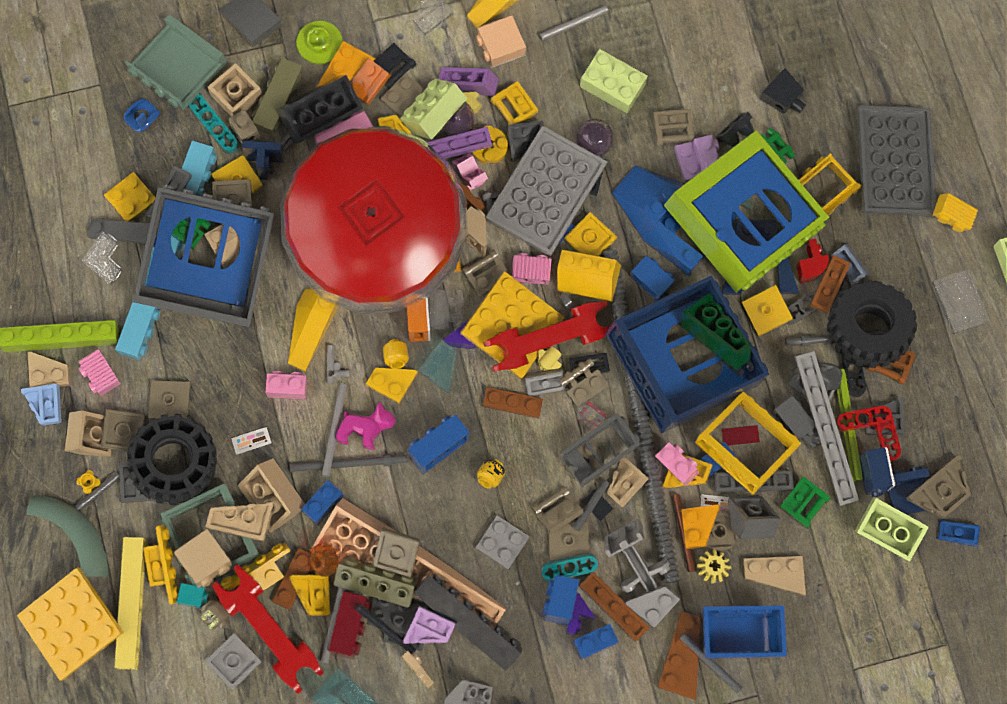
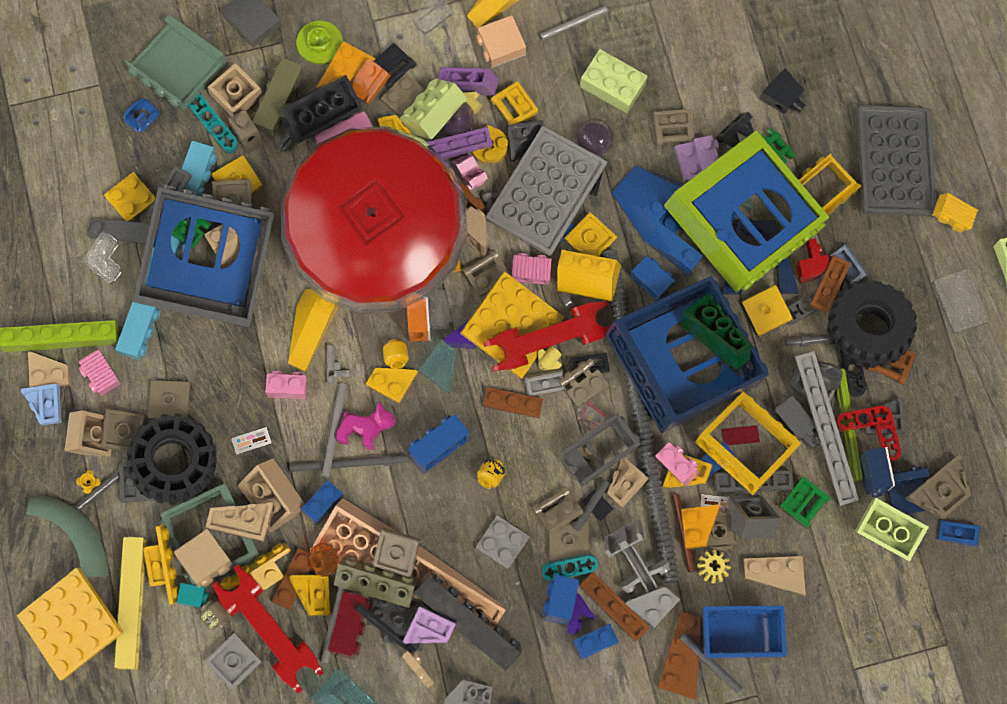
(263, 154): dark blue bracket -> none

